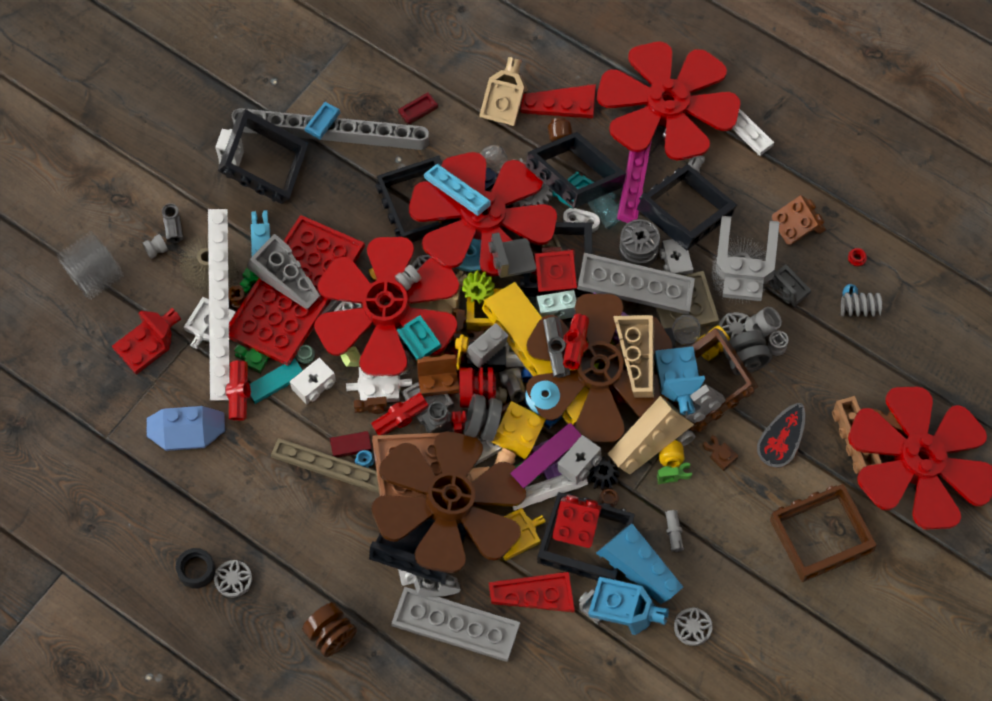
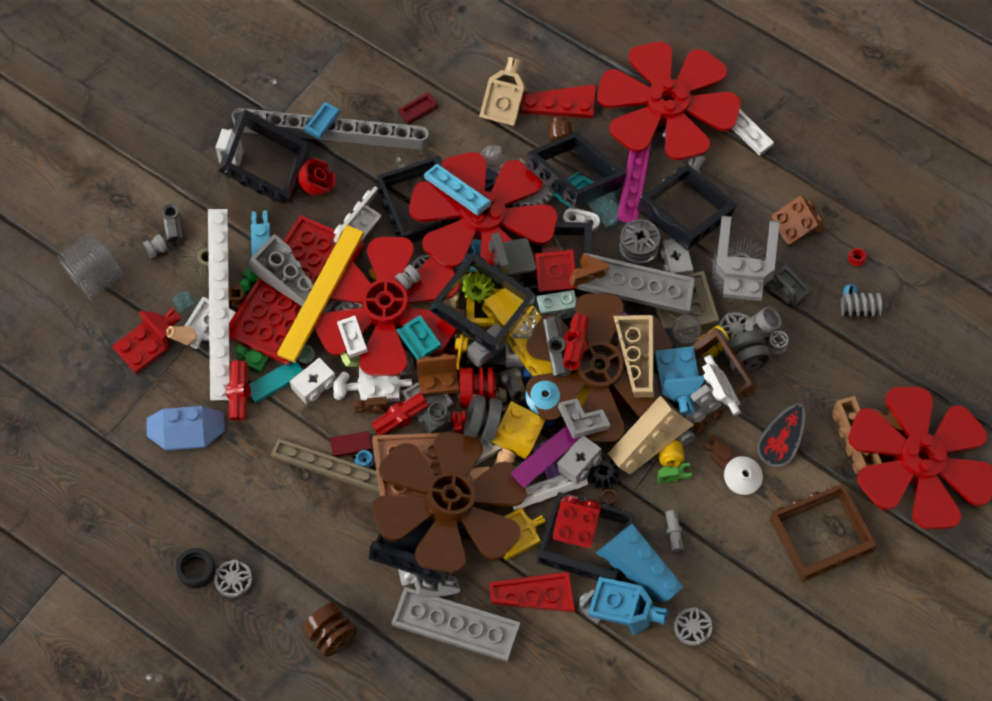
(182, 296): none -> clear light blue plate
(182, 334): none -> light nougat cone
(316, 177): none -> red cylinder
(320, 294): none -> yellow tile
(339, 386): none -> white arm
(352, 336): none -> white plate
(362, 218): none -> white bracket
(466, 326): none -> black window
(526, 326): none -> clear plate
(581, 423): none -> light grey plate
(590, 270): none -> dark orange slope
(722, 388): none -> white plate
(735, 479): none -> white dish

